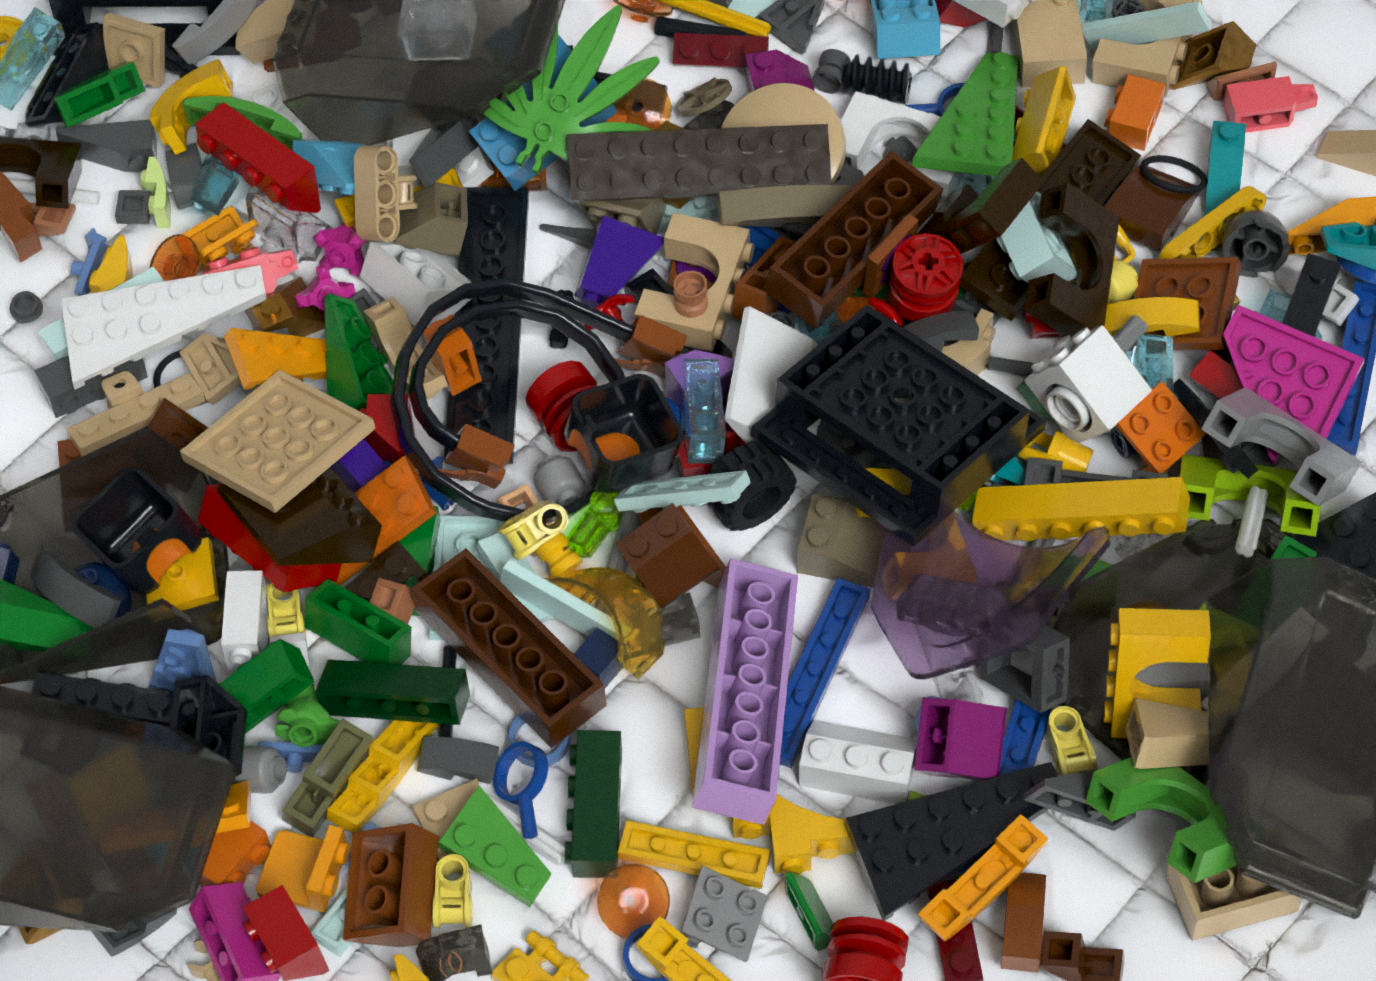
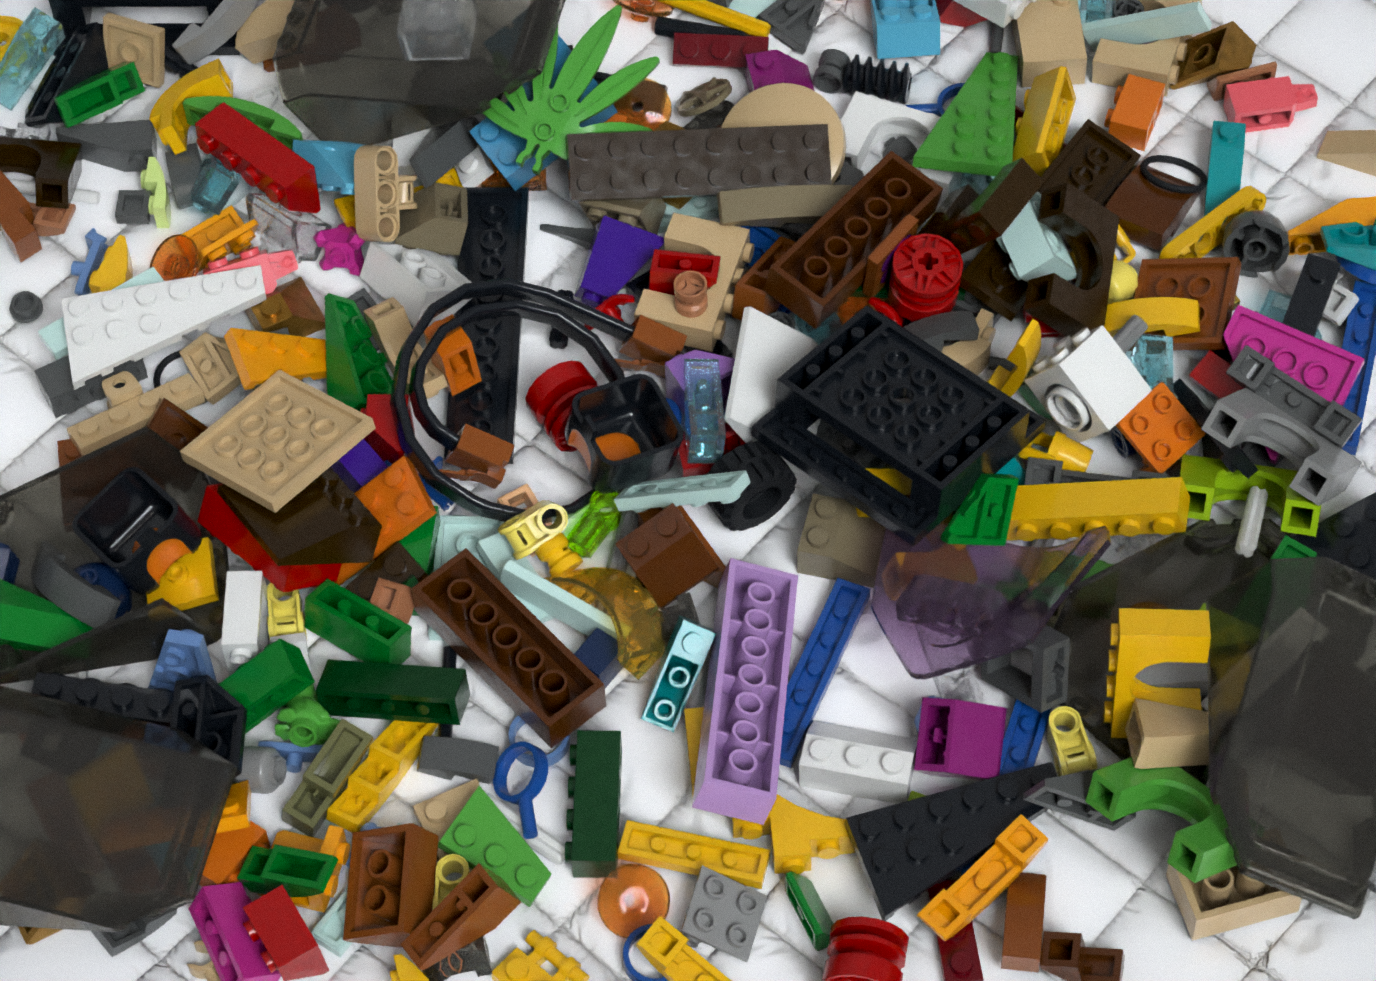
(298, 870): none -> green slope
(320, 287): dark pink rock -> none
(462, 917): none -> dark orange slope
(558, 480): light grey head -> none
(669, 264): none -> red slope
(677, 673): none -> teal slope
(984, 512): none -> green wing
(1023, 356): none -> yellow slope
(1292, 397): none -> dark grey slope

